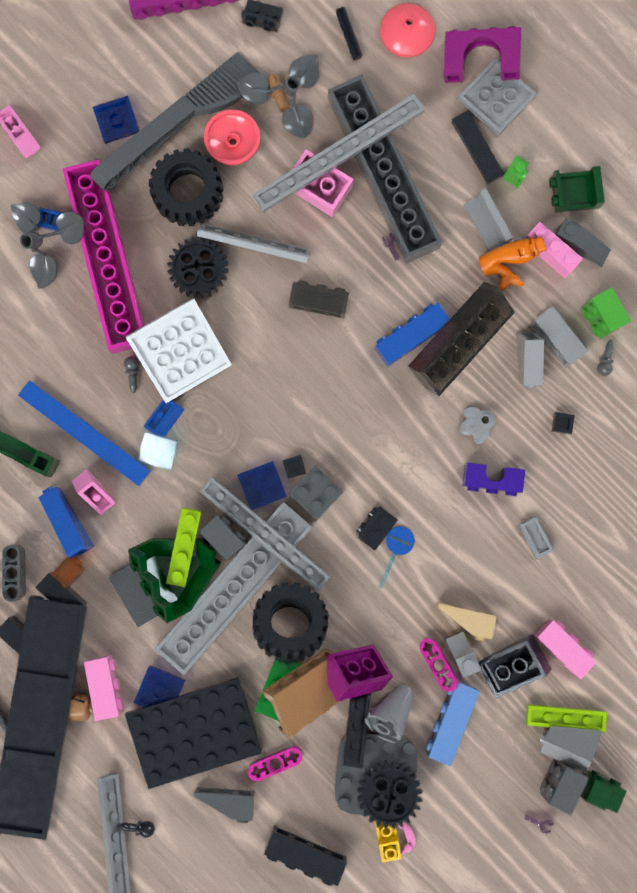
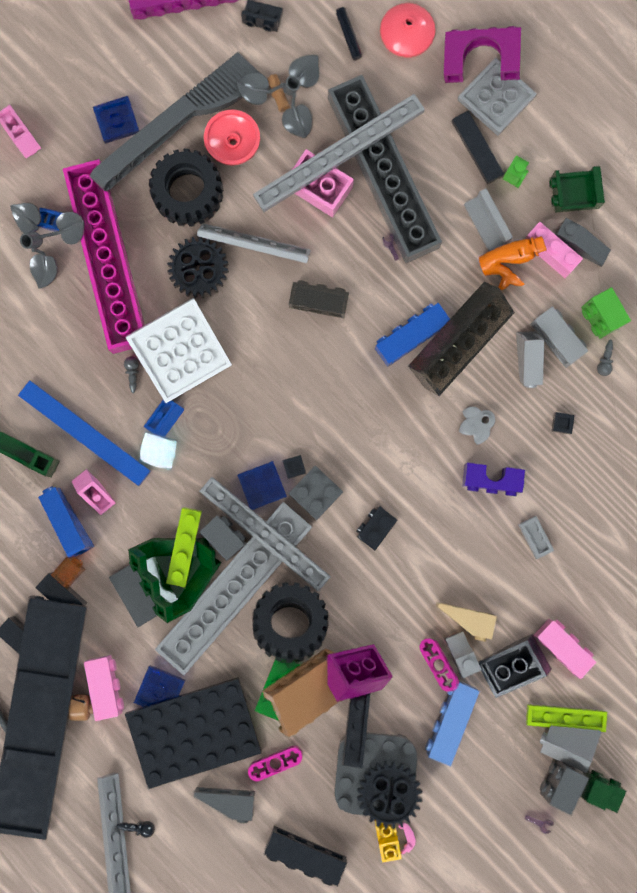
(8, 581): dark grey beam -> none
(391, 714): light grey cone -> none
(399, 542): blue piece -> none

